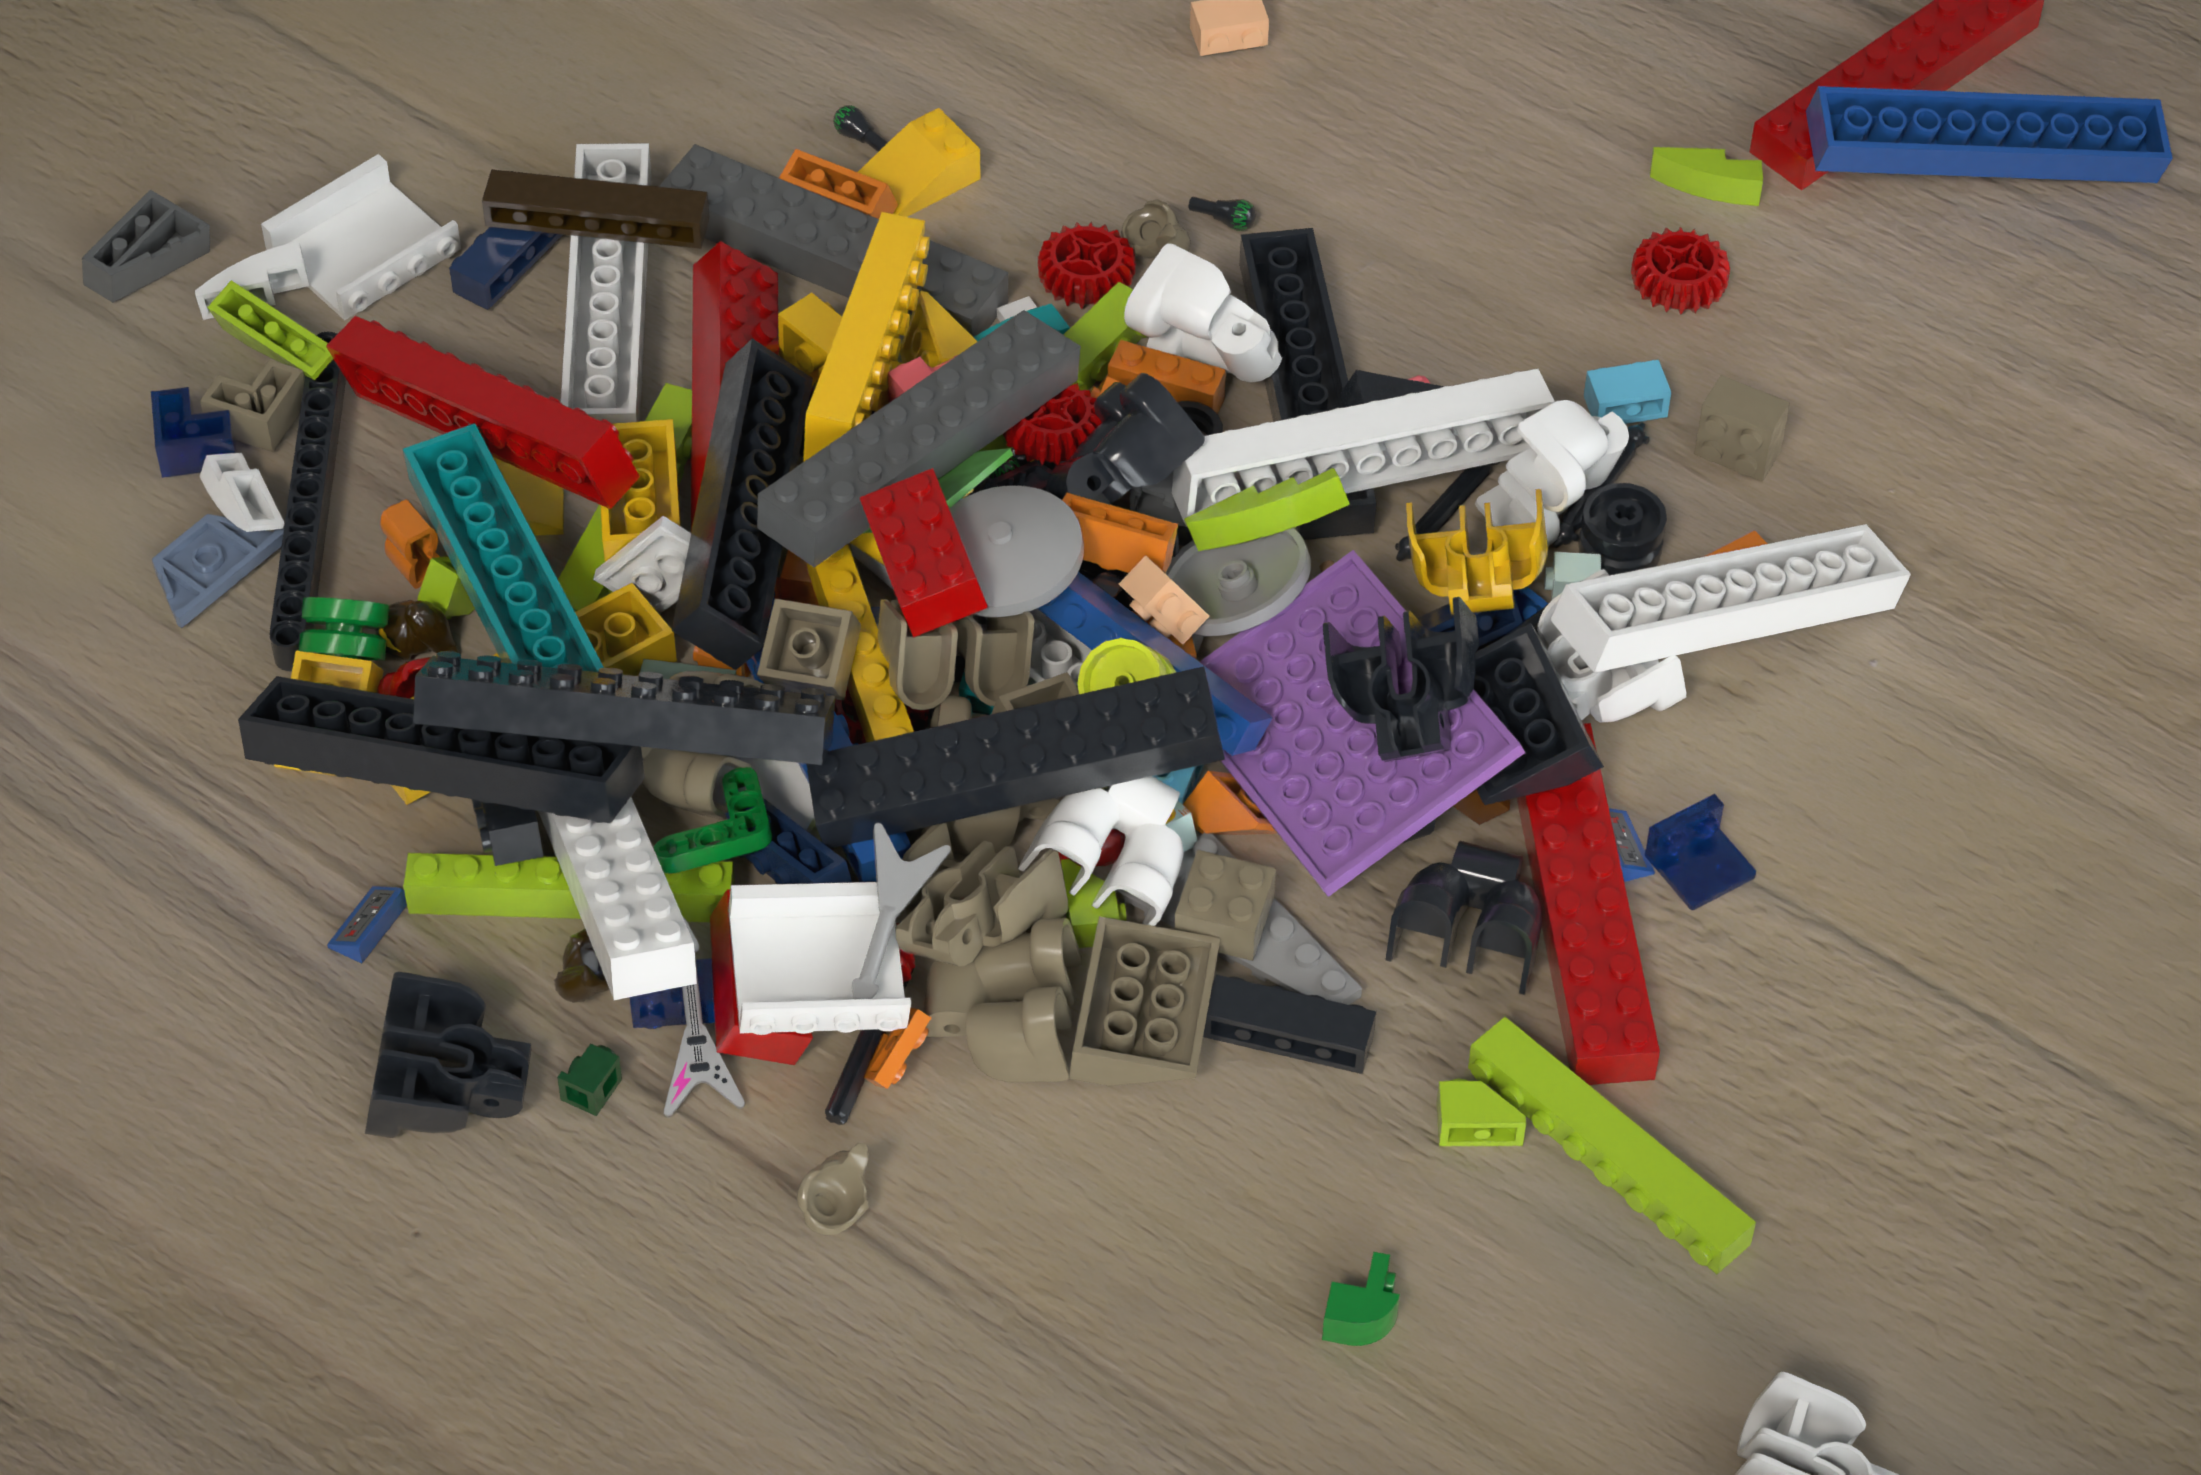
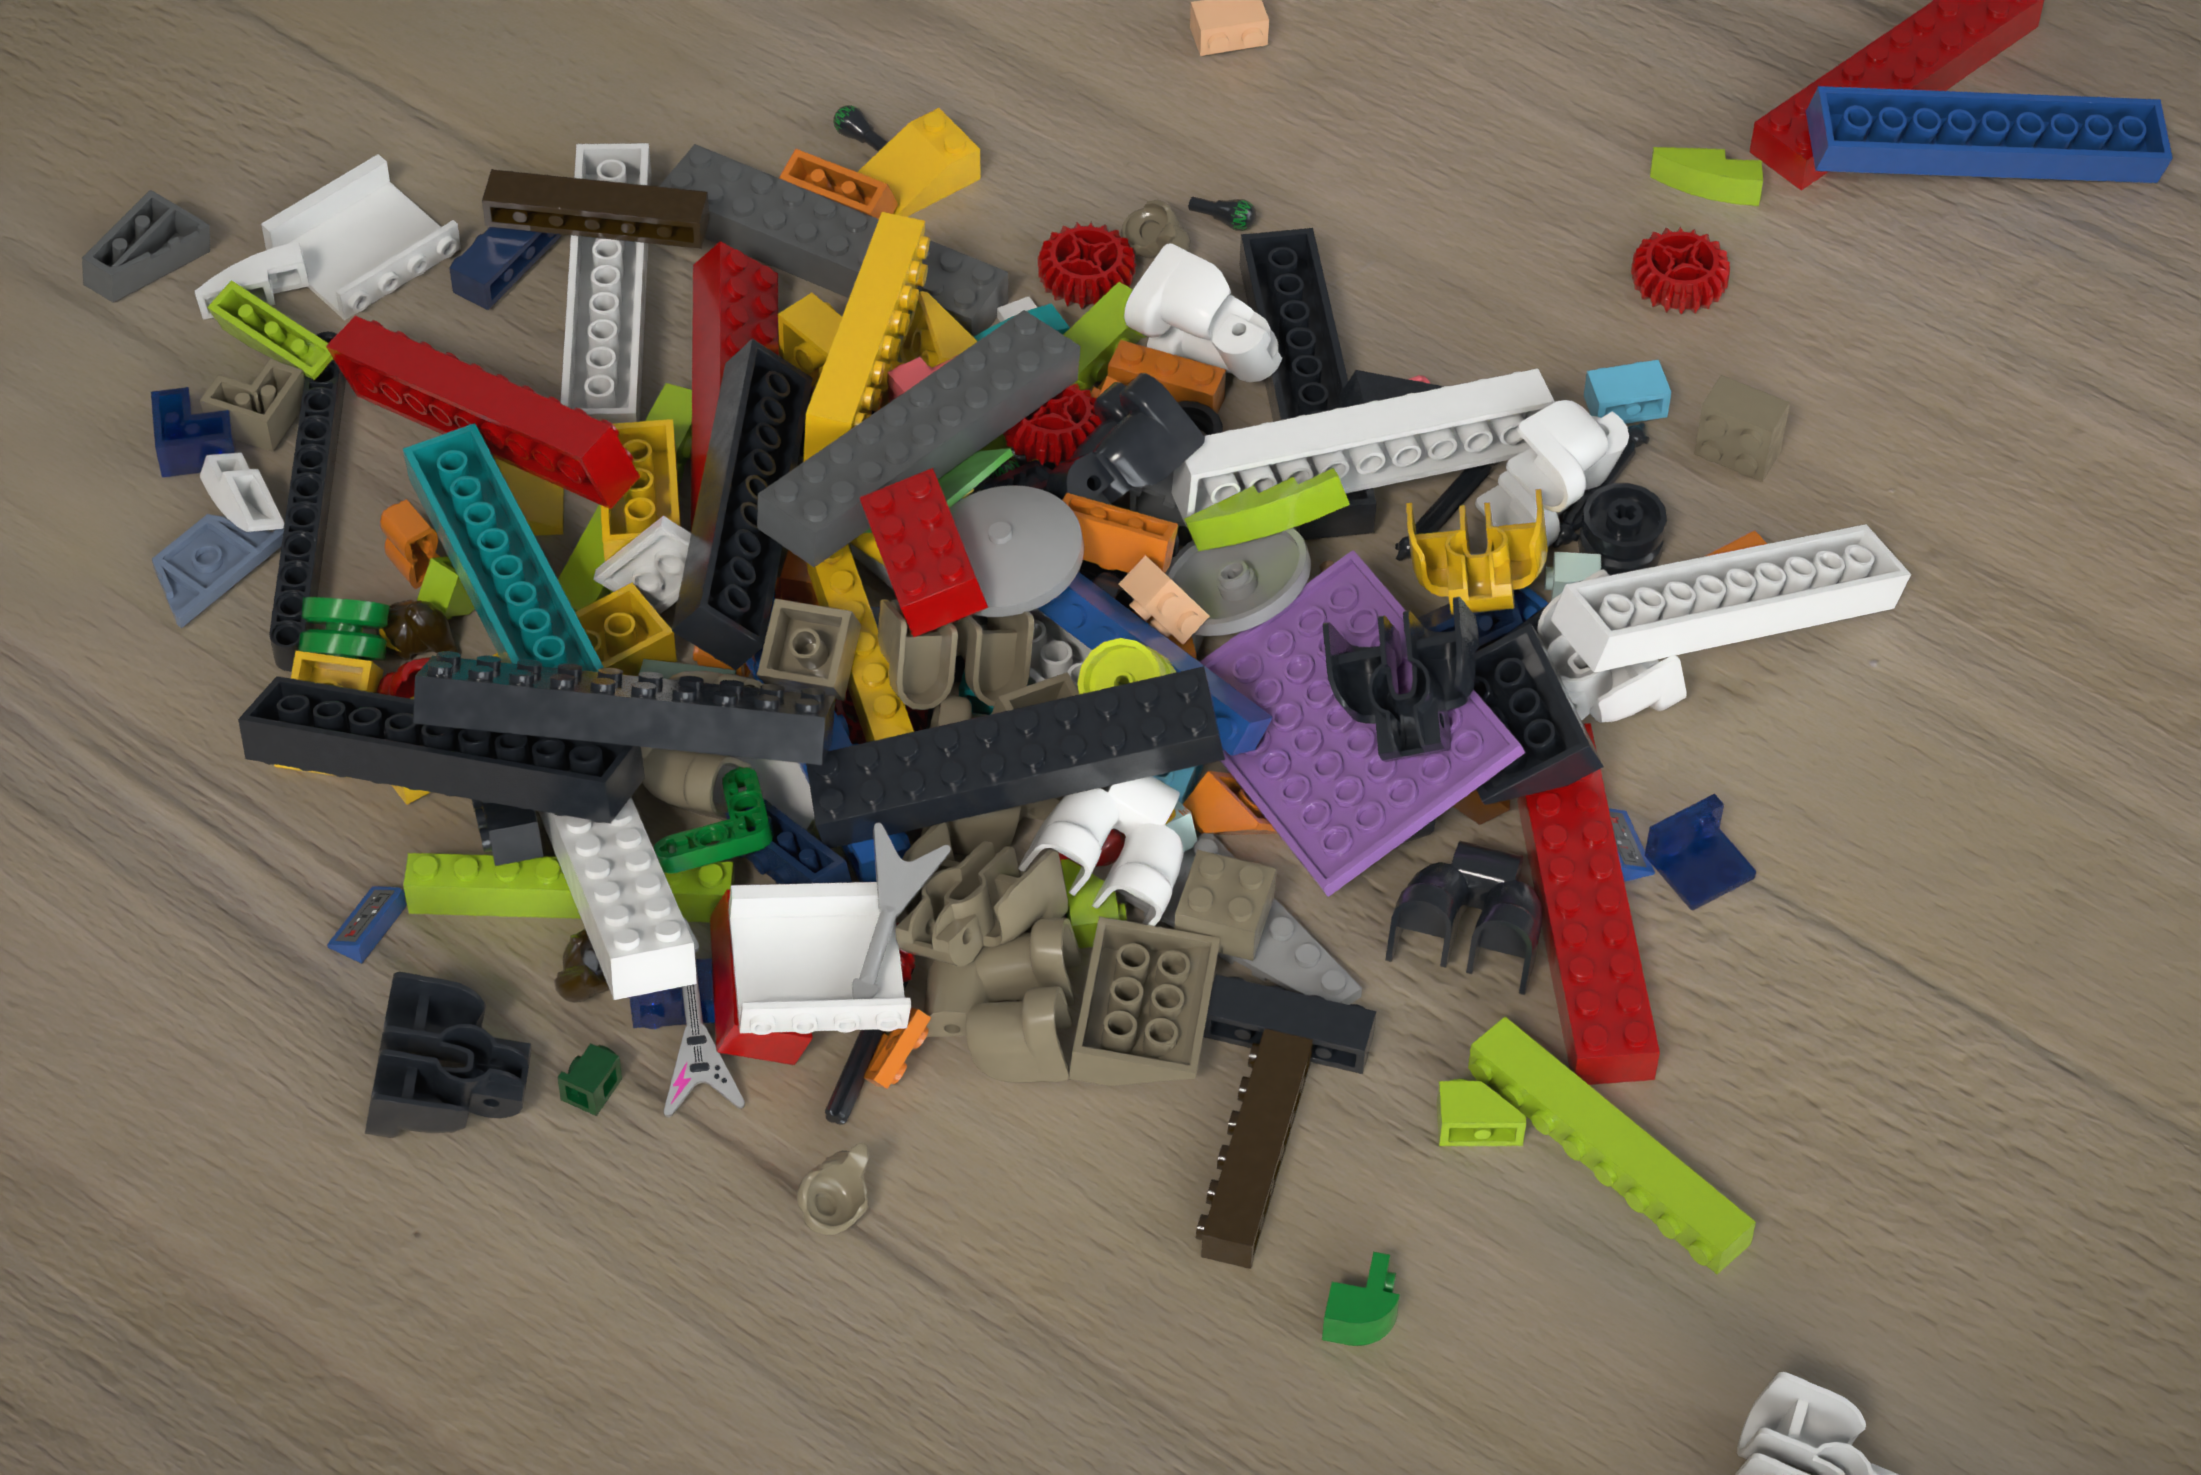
(1256, 1148): none -> dark brown brick

